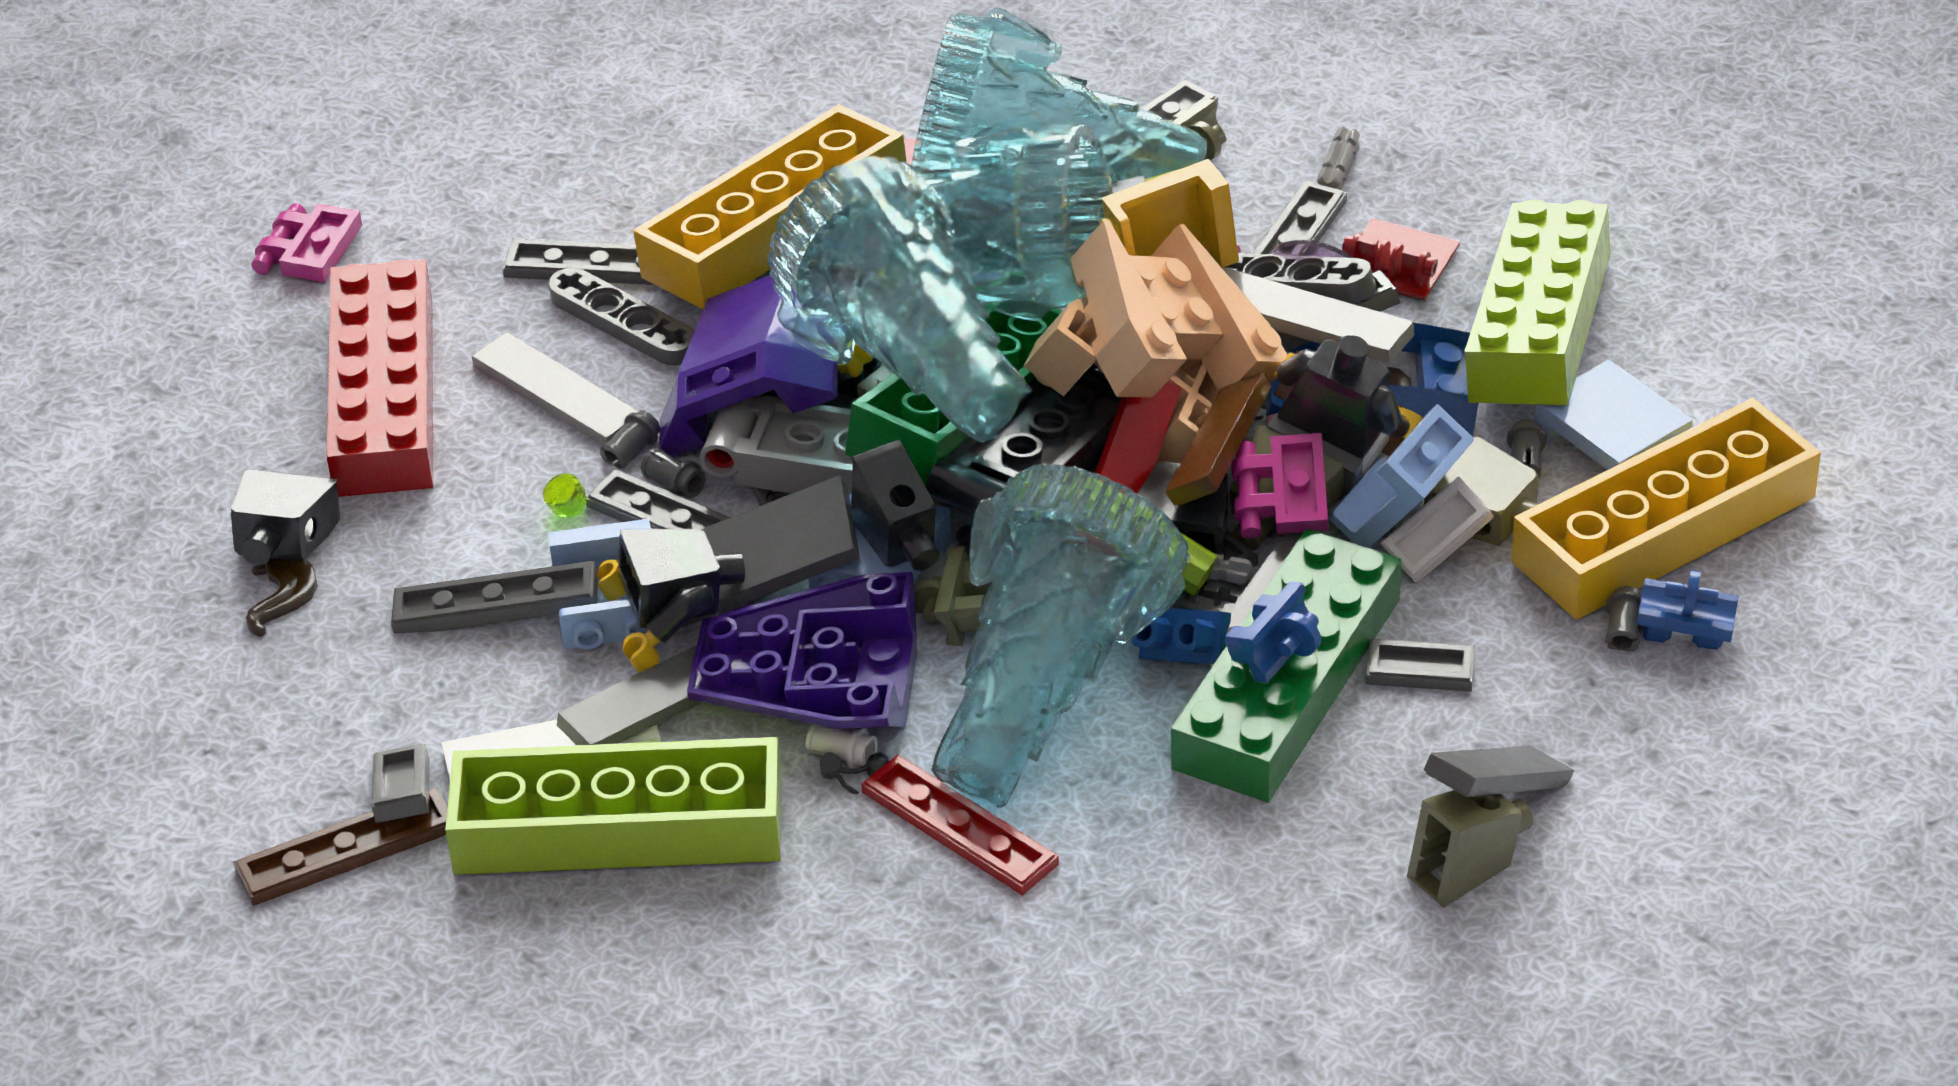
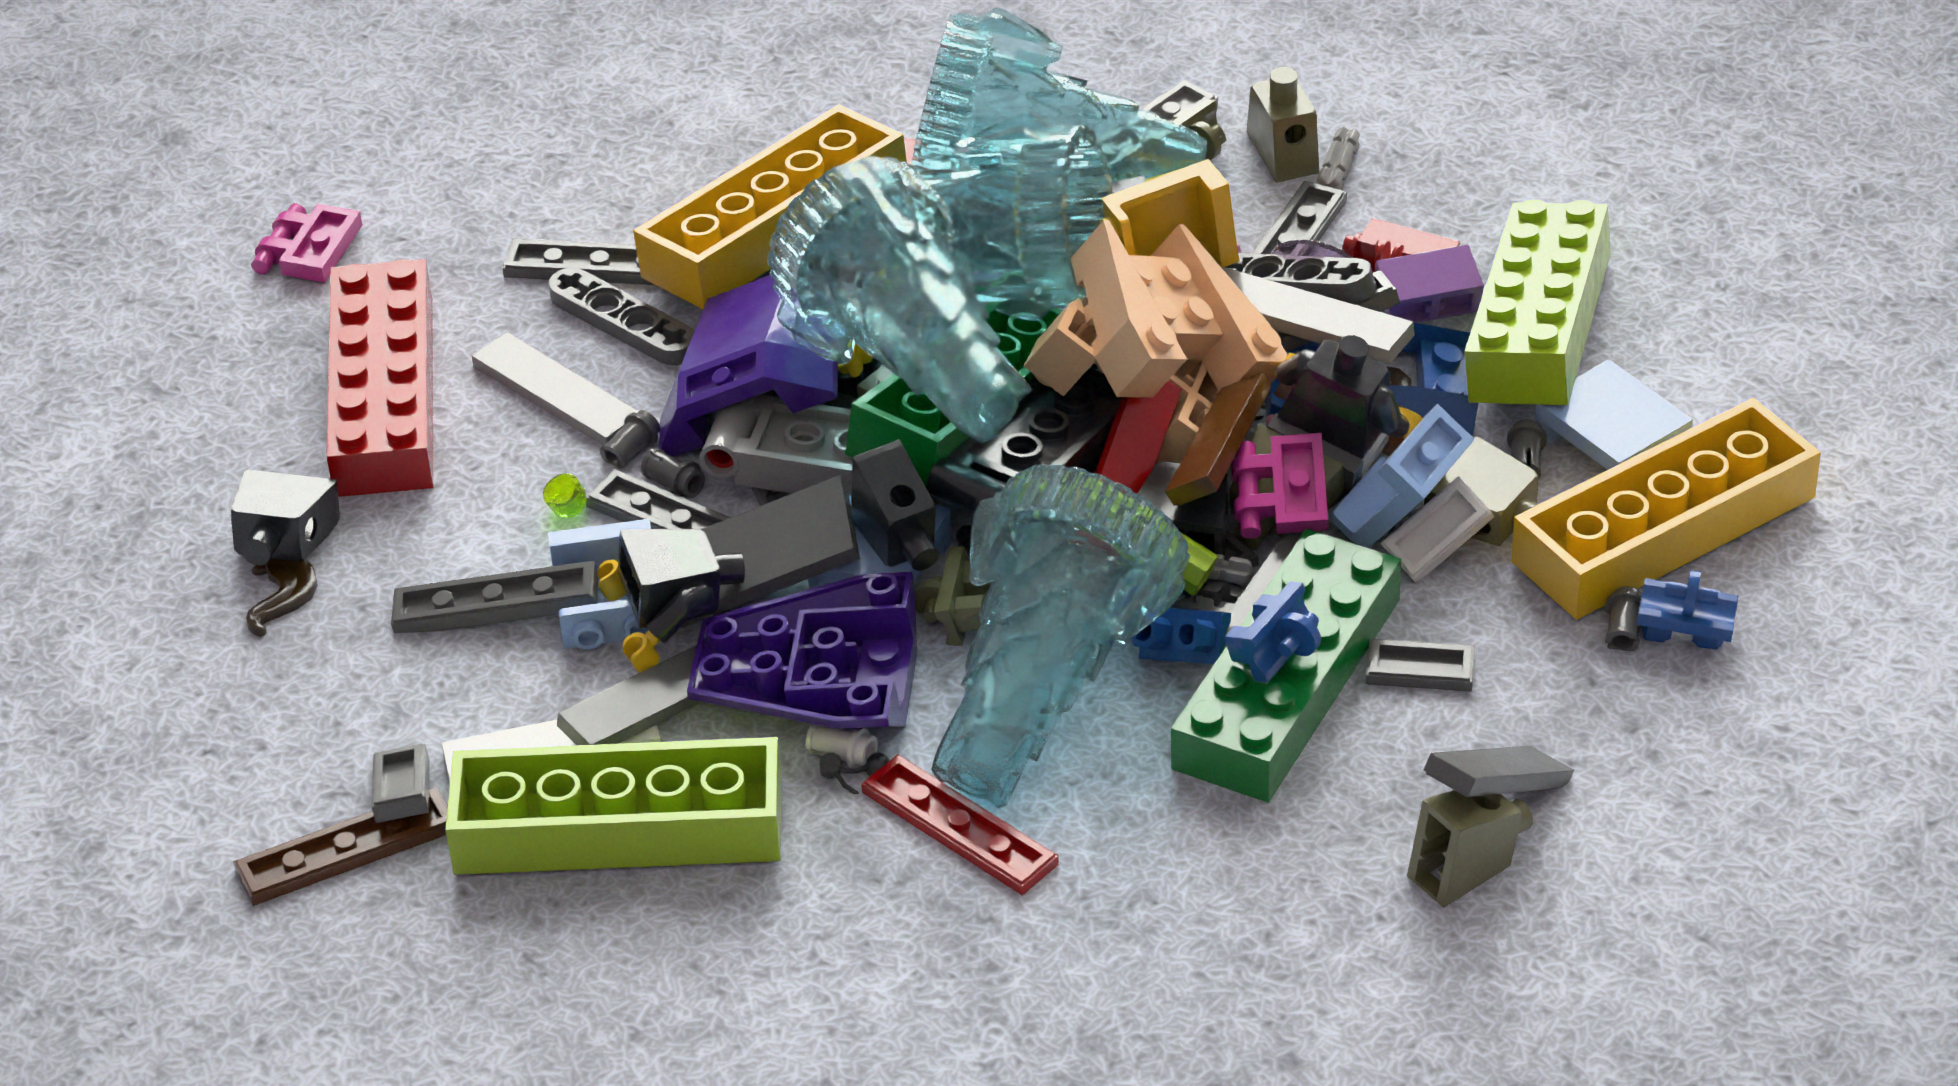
(1279, 108): none -> olive torso
(1434, 284): none -> medium lavender hinge

